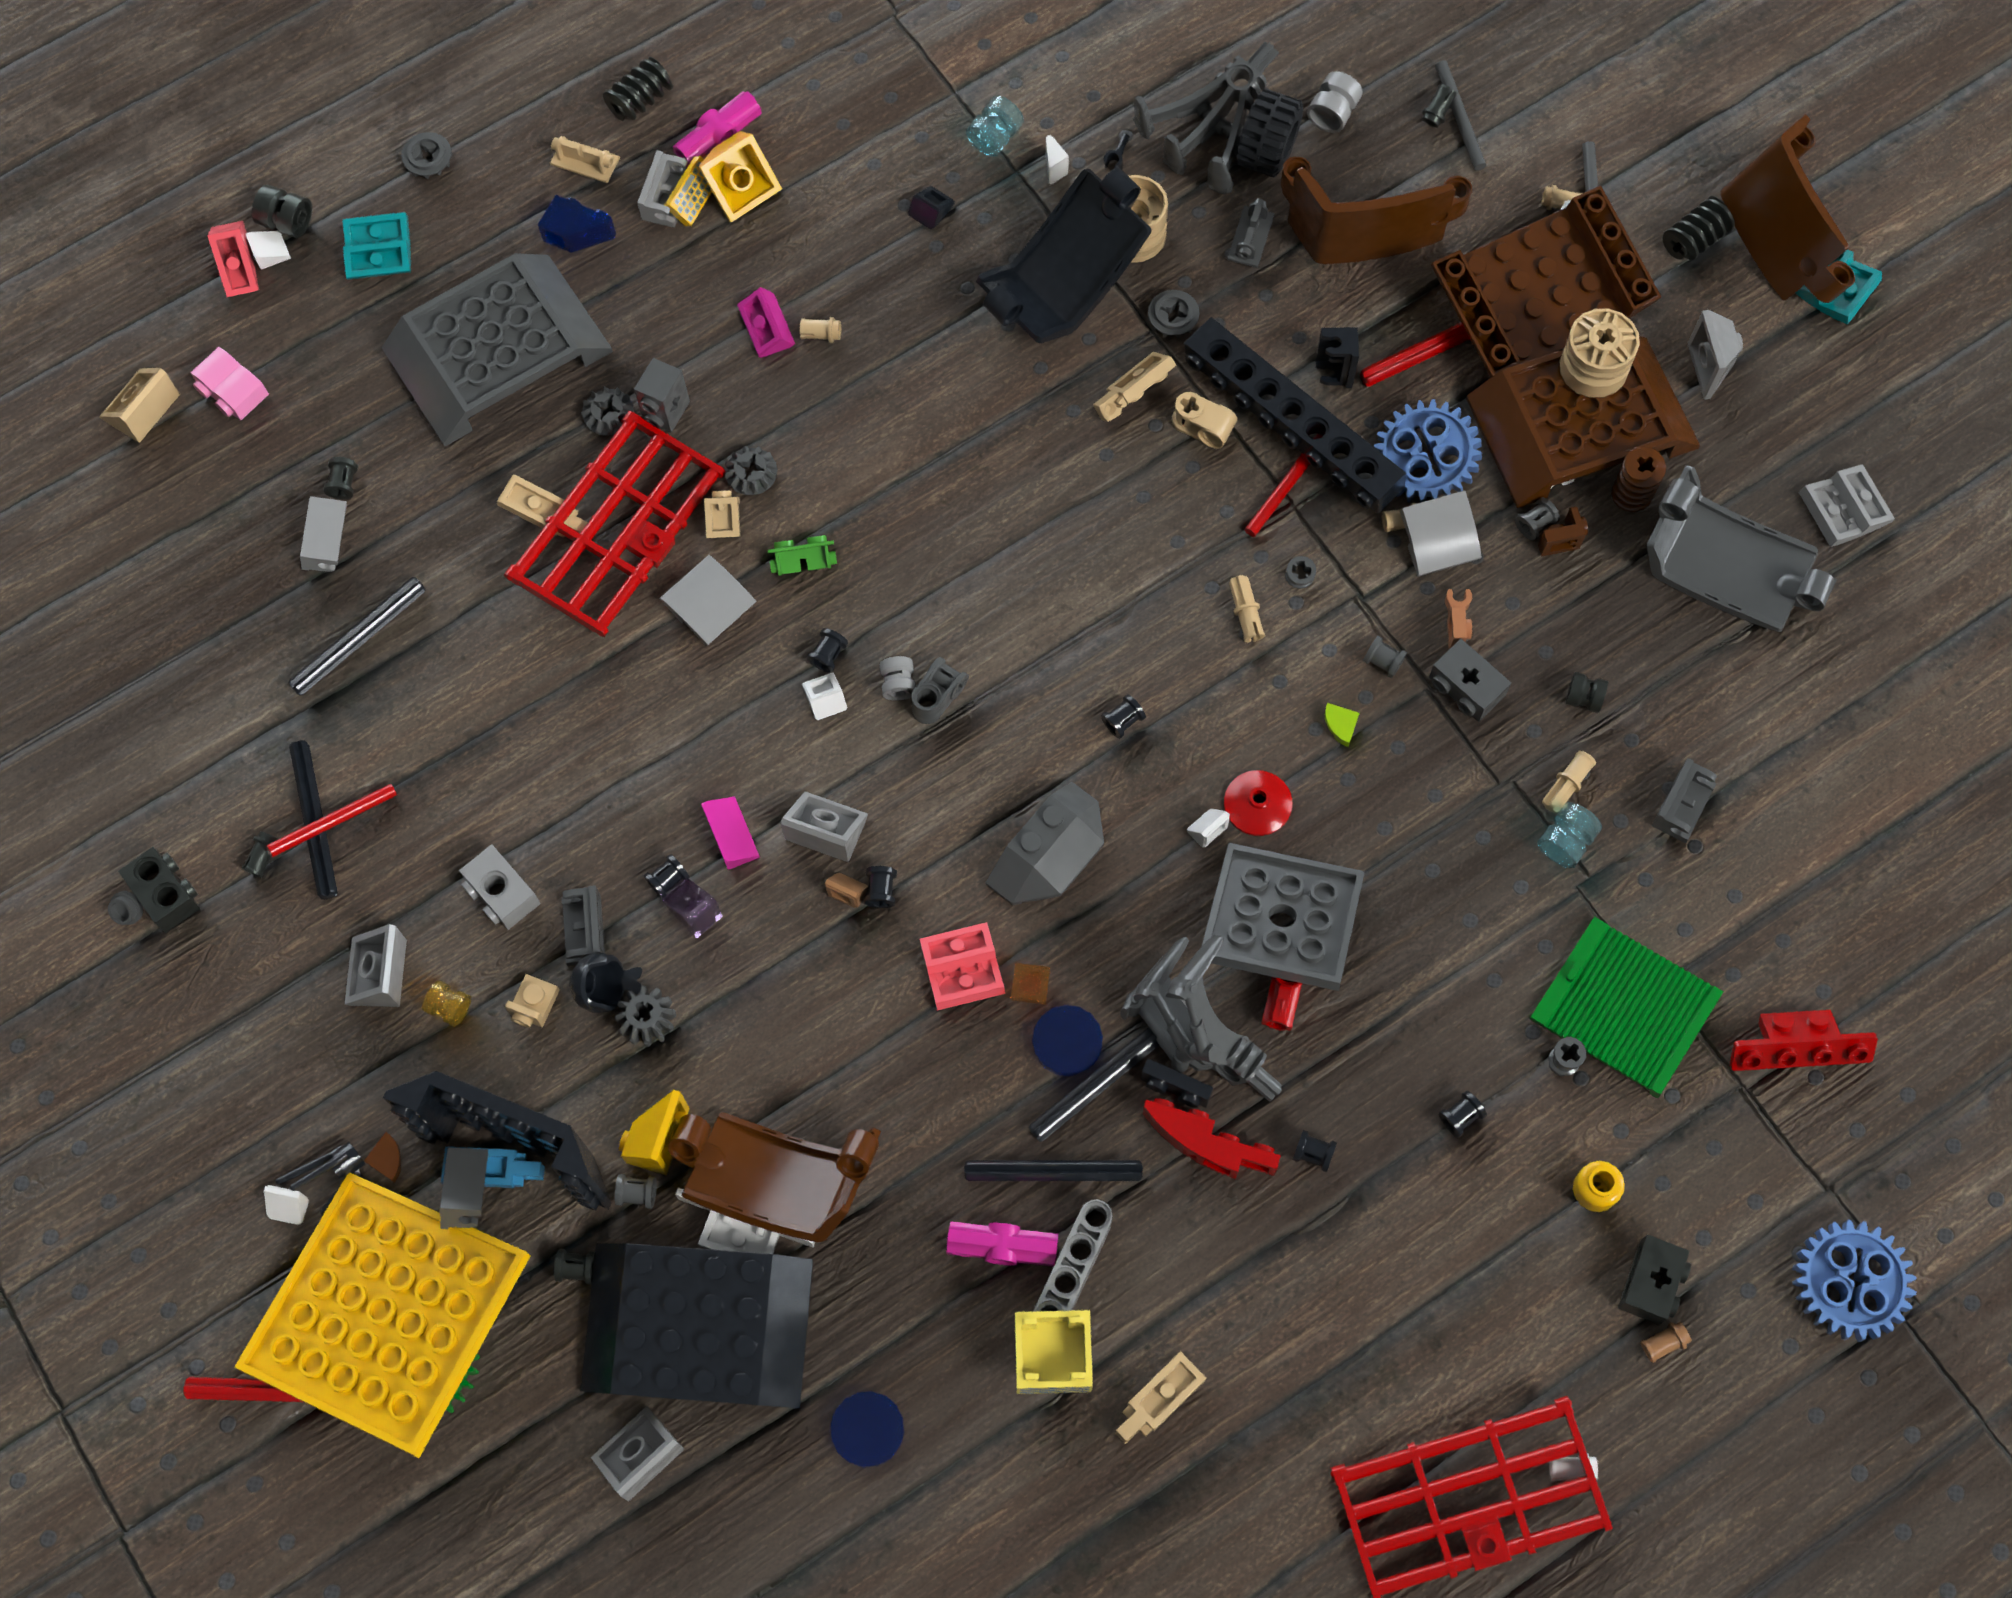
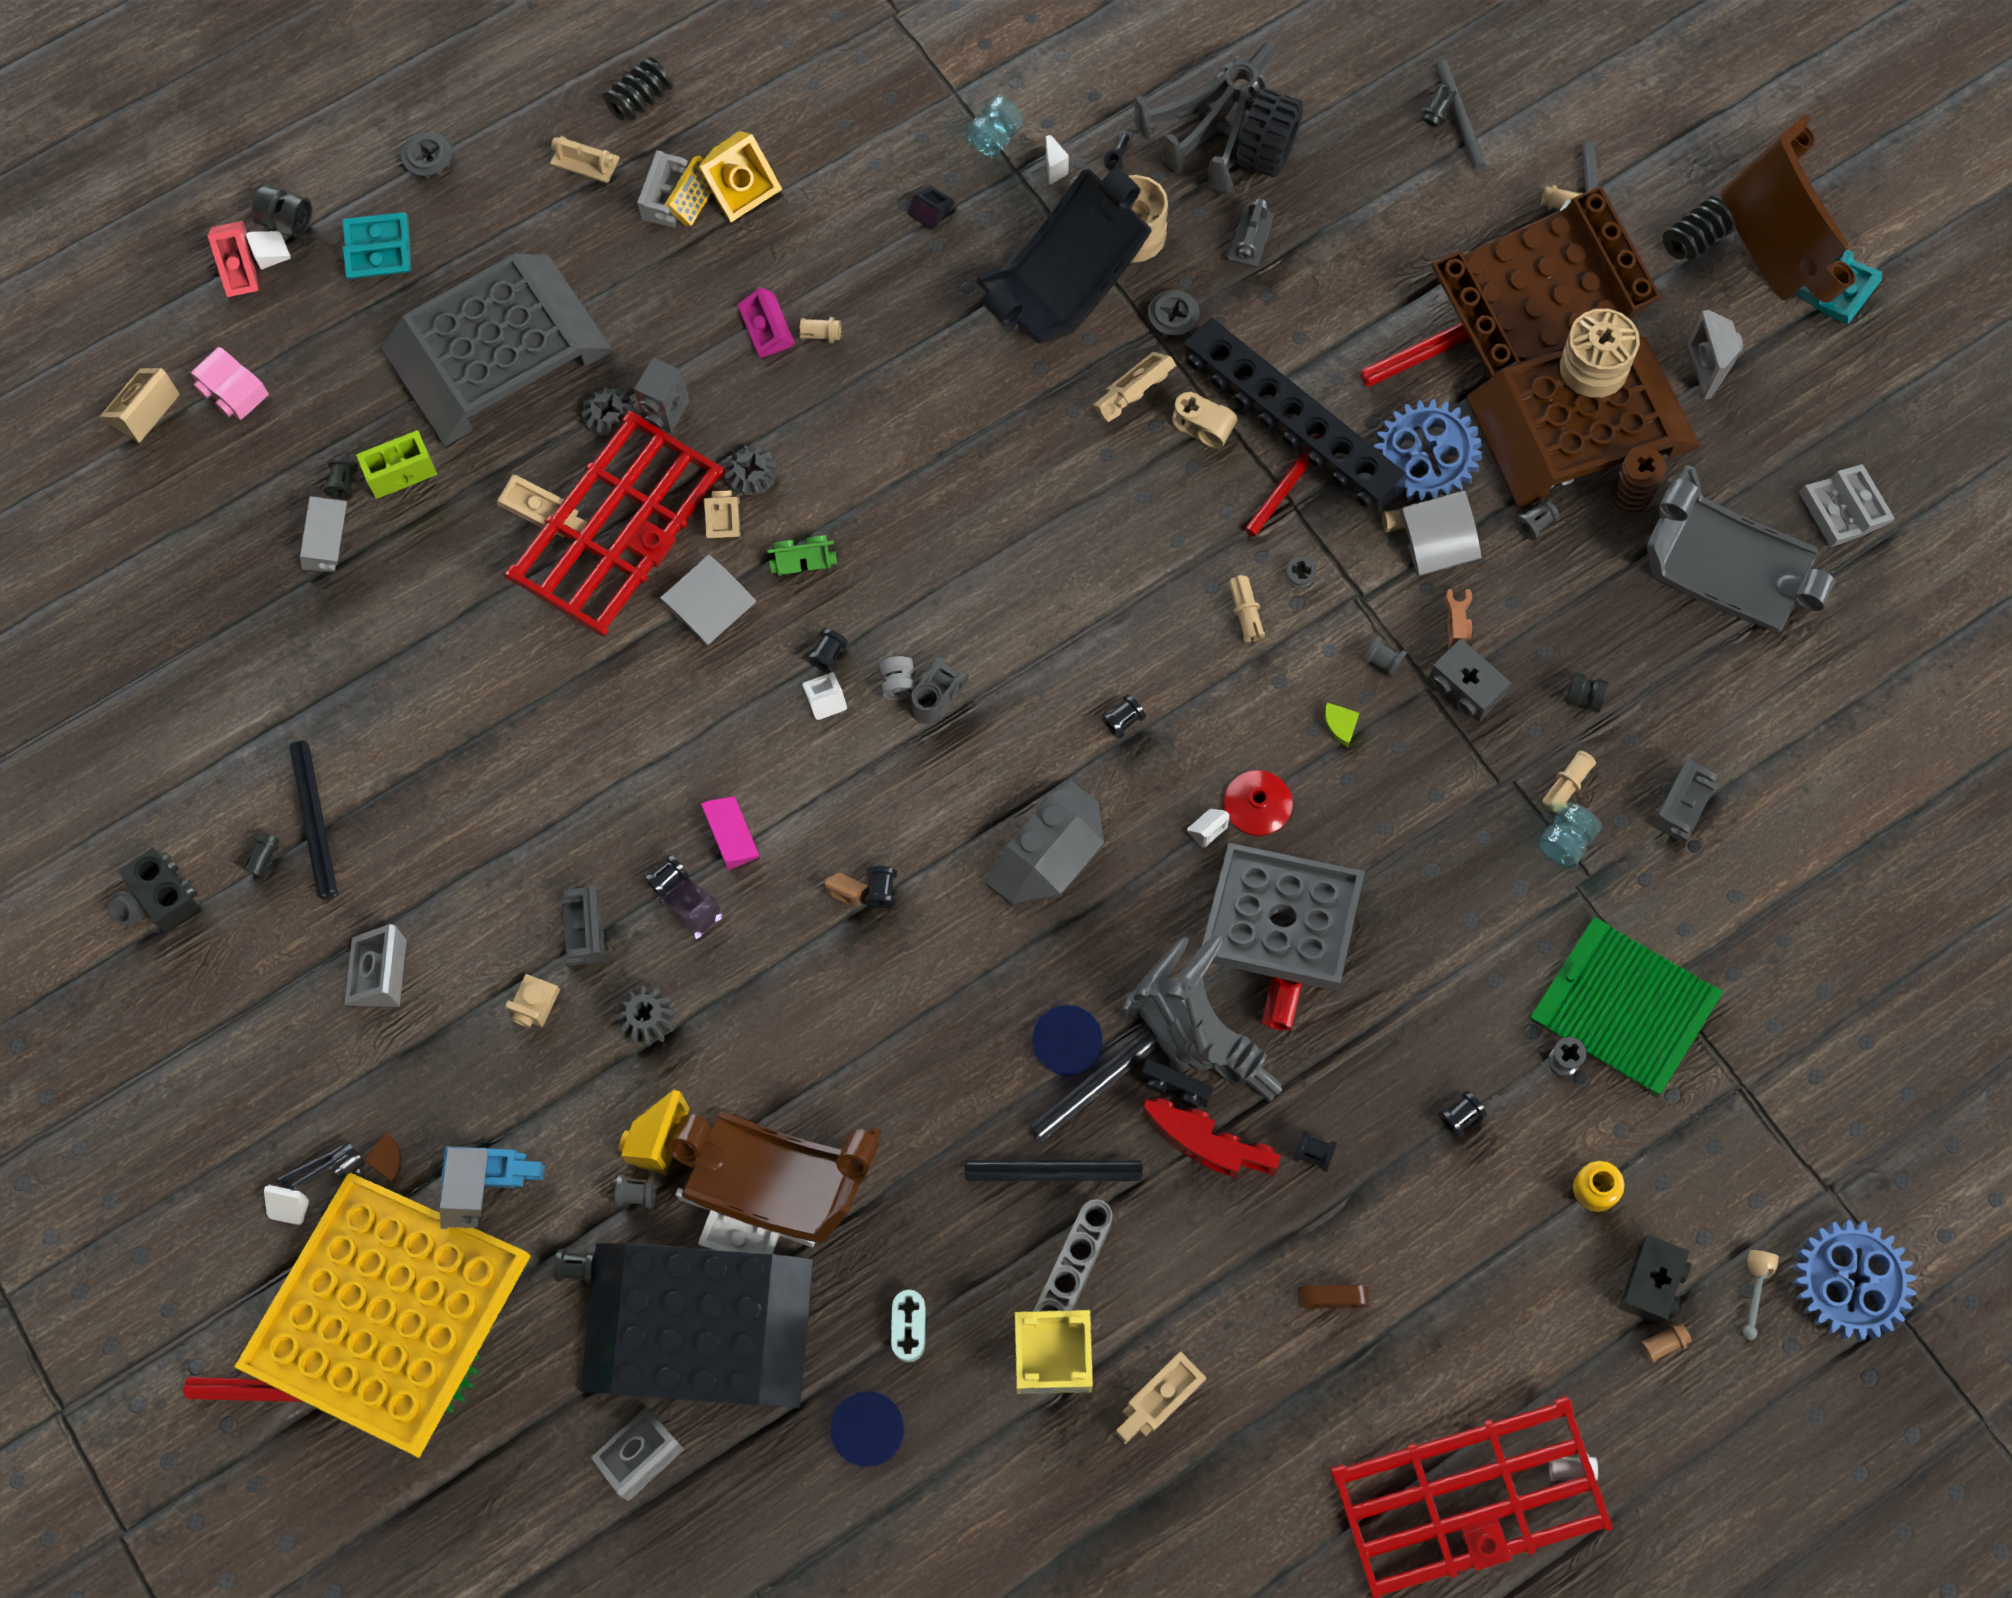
(331, 820): red bar -> none
(356, 636): axle -> none
(396, 464): none -> lime brick
(437, 1102): black slope -> none
(446, 1003): clear yellow wheel -> none
(492, 869): light grey brick -> none
(574, 226): clear blue slope -> none
(601, 981): black hat -> none
(718, 126): dark pink piece -> none
(823, 826): light grey slope -> none
(899, 1325): none -> light aqua beam
(962, 966): coral slope -> none
(1002, 1244): dark pink piece -> none
(1030, 983): clear orange plate -> none
(1333, 1296): none -> reddish brown beam
(1334, 102): light grey wheel -> none
(1340, 352): black hinge -> none
(1371, 227): reddish brown panel -> none
(1564, 538): reddish brown bracket -> none
(1762, 1266): none -> hinge
(1801, 1041): red bracket -> none

